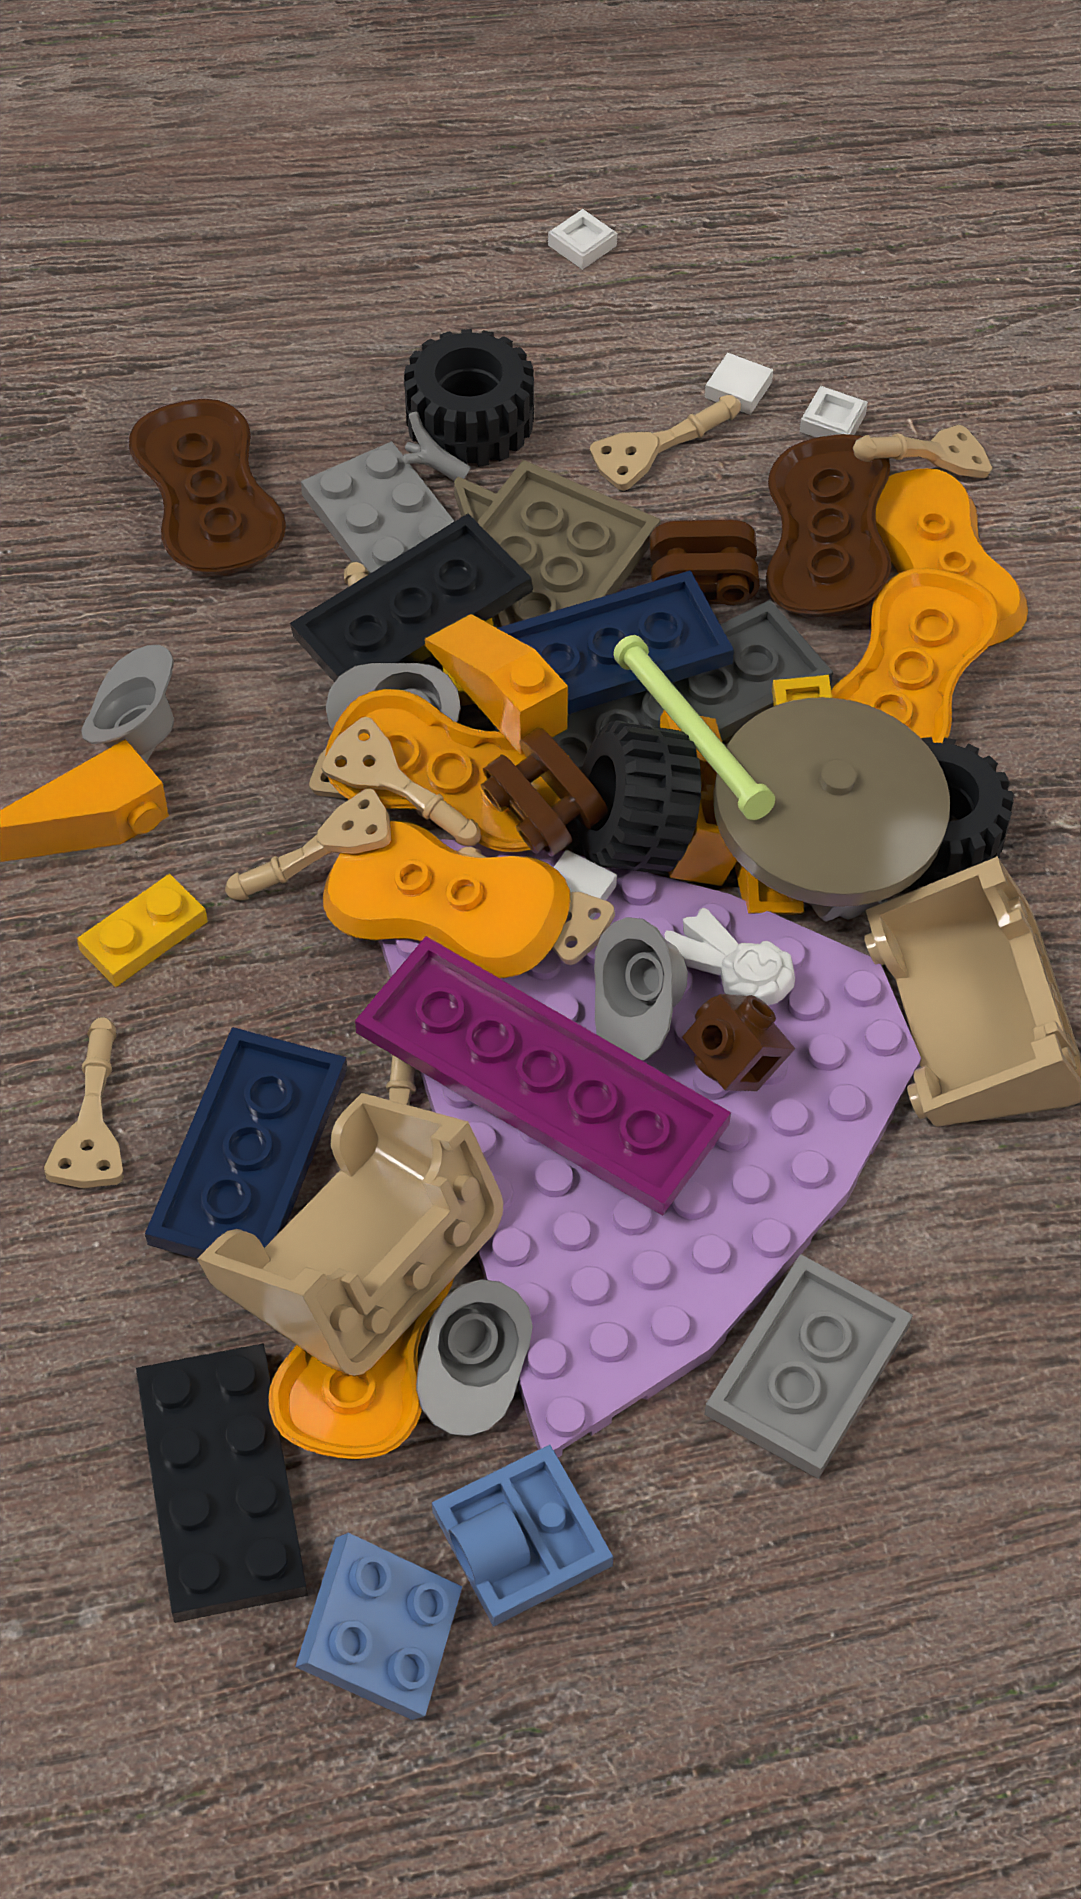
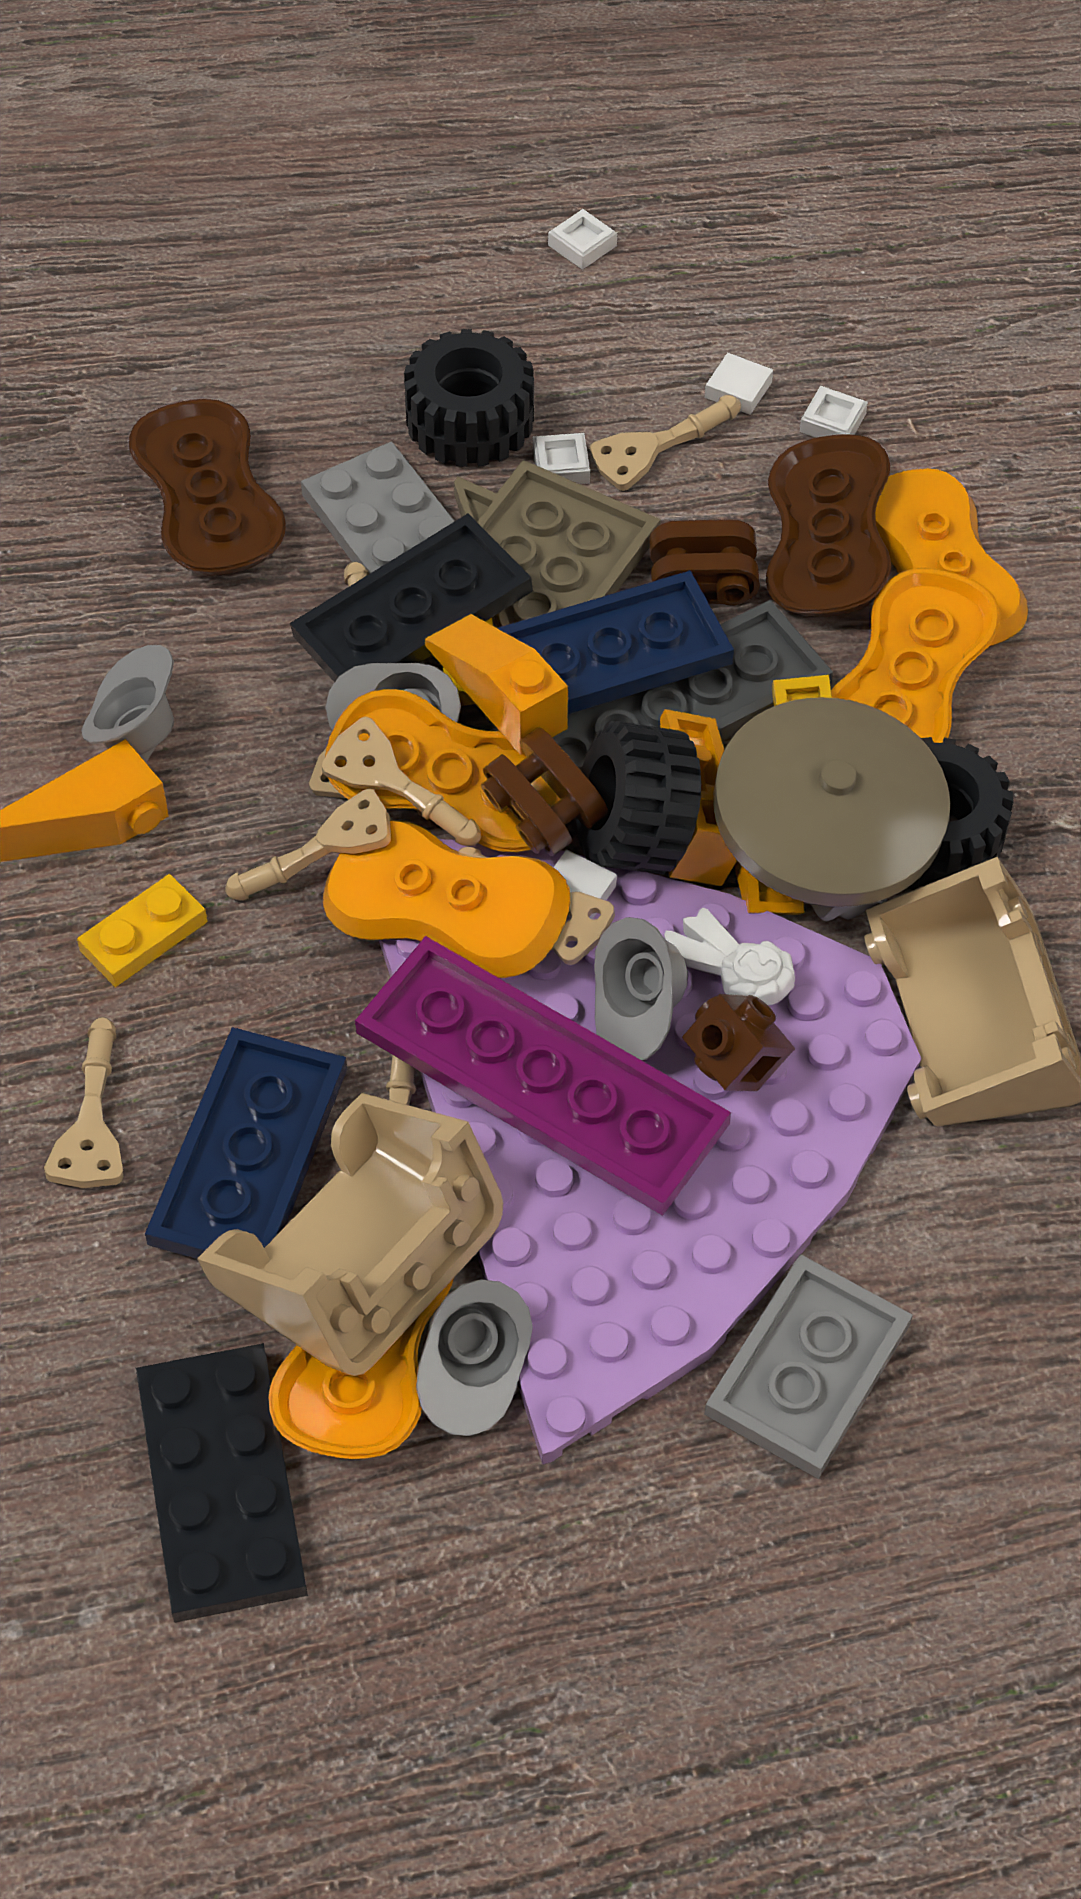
(379, 1626): medium blue plate -> none
(431, 454): light grey bar -> none
(522, 1535): medium blue plate -> none
(563, 455): none -> white tile
(754, 799): yellowish green bar -> none
(950, 449): tan piece -> none

